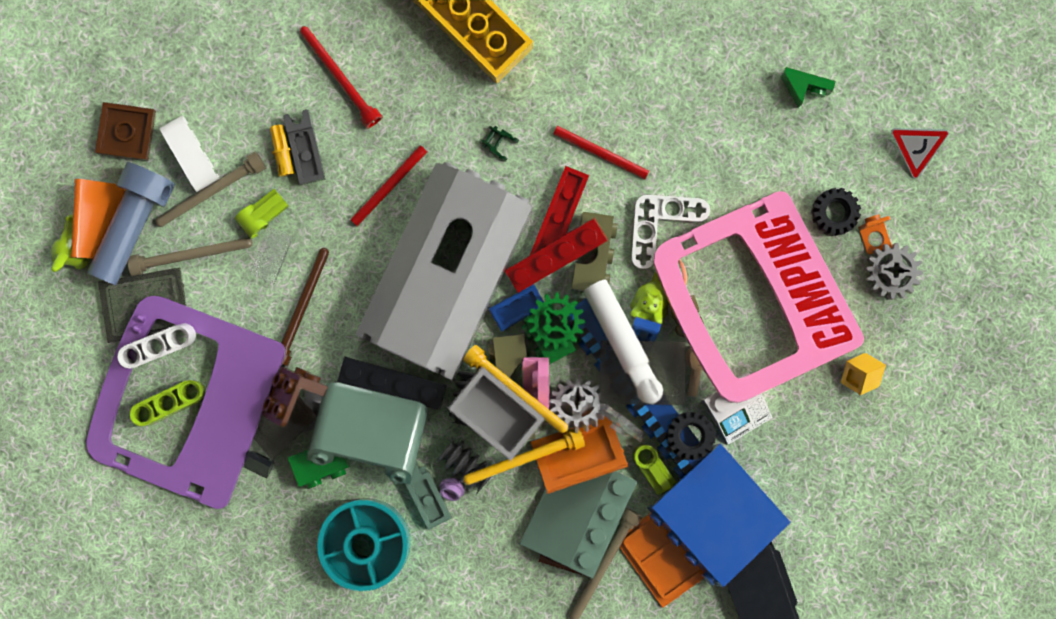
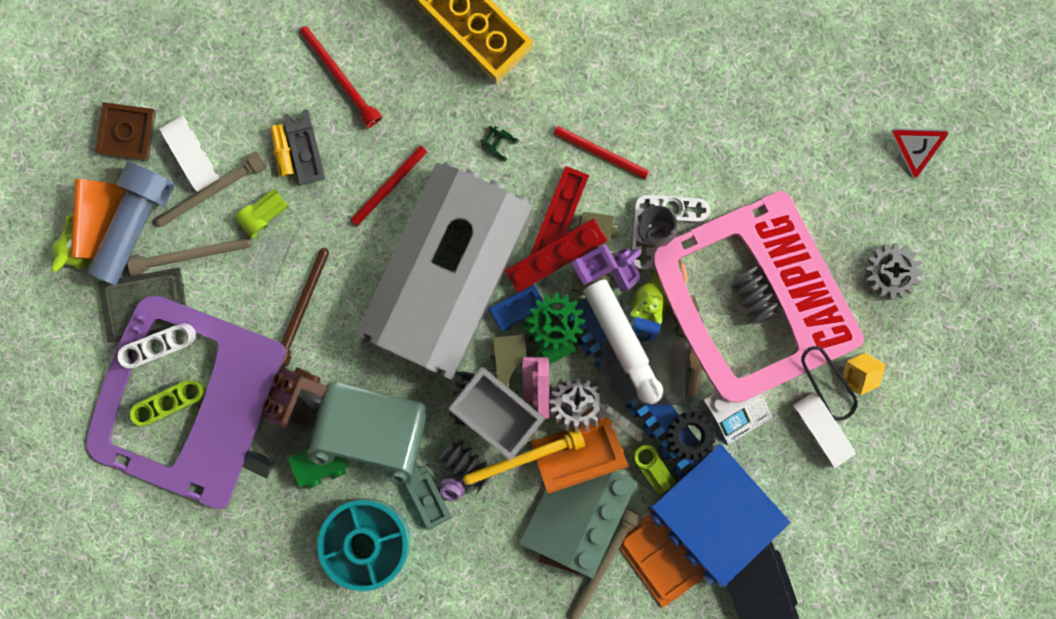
(391, 382): black brick -> none
(476, 358): yellow piece -> none
(594, 265): none -> medium lavender bracket
(627, 273): none -> medium lavender bracket
(657, 226): none -> dark grey hair
(754, 296): none -> dark grey piece
(798, 82): green slope -> none
(824, 428): none -> white beam
(839, 376): none -> black piece
(846, 200): black tyre -> none
(874, 224): orange bracket -> none

